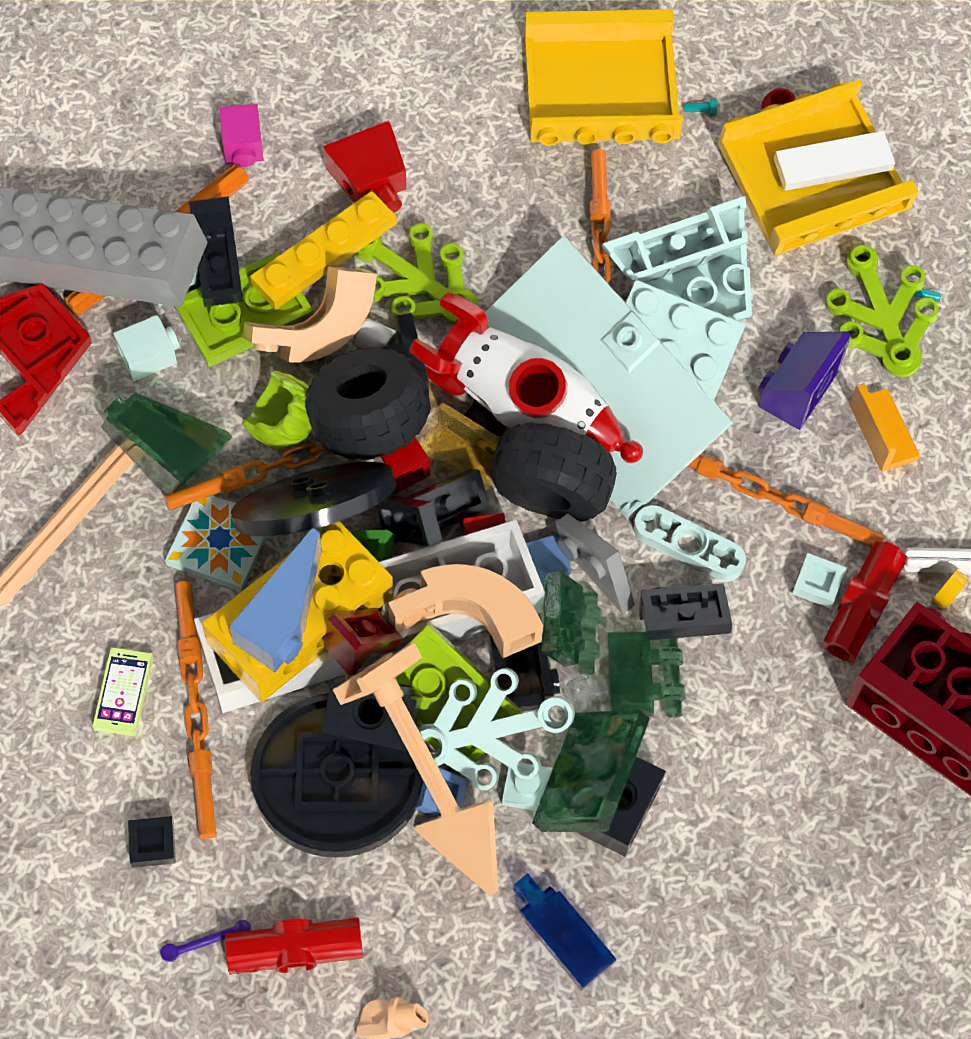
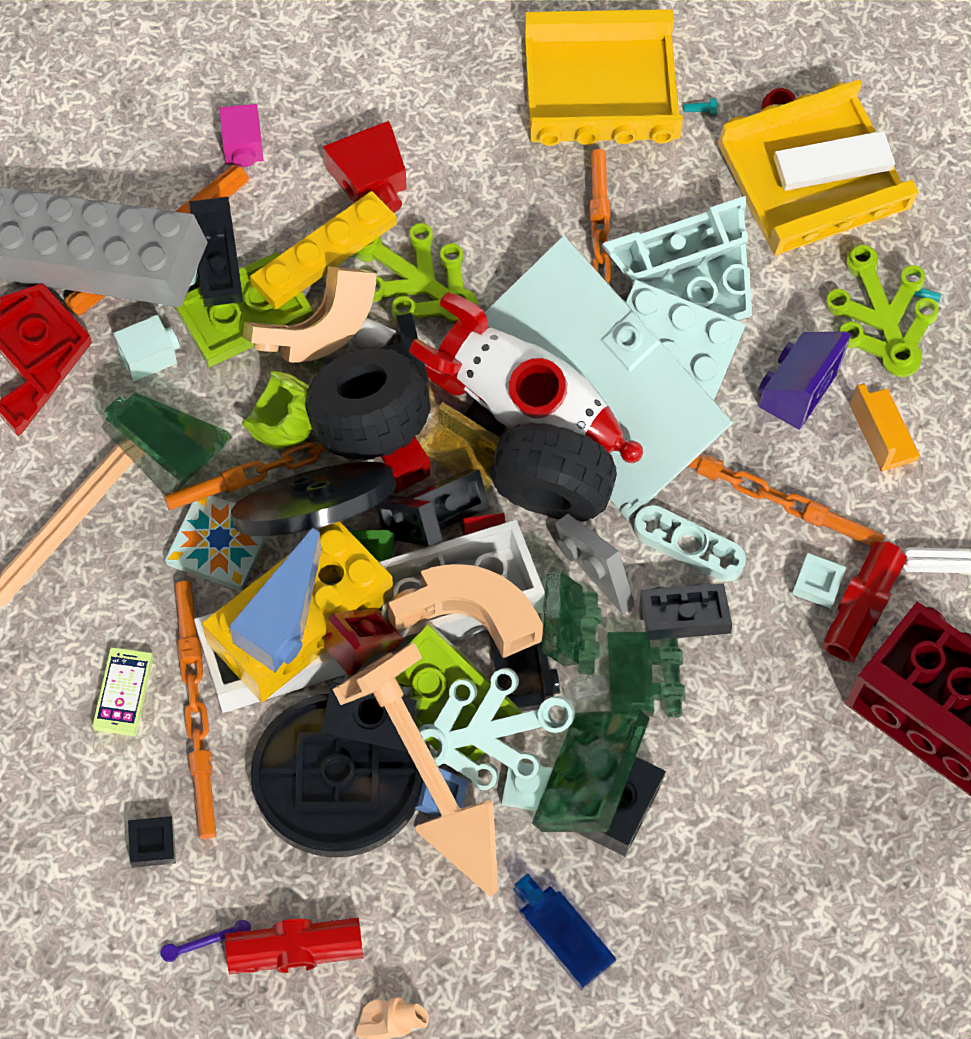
(548, 557): medium blue tile -> none
(950, 590): yellow tile -> none

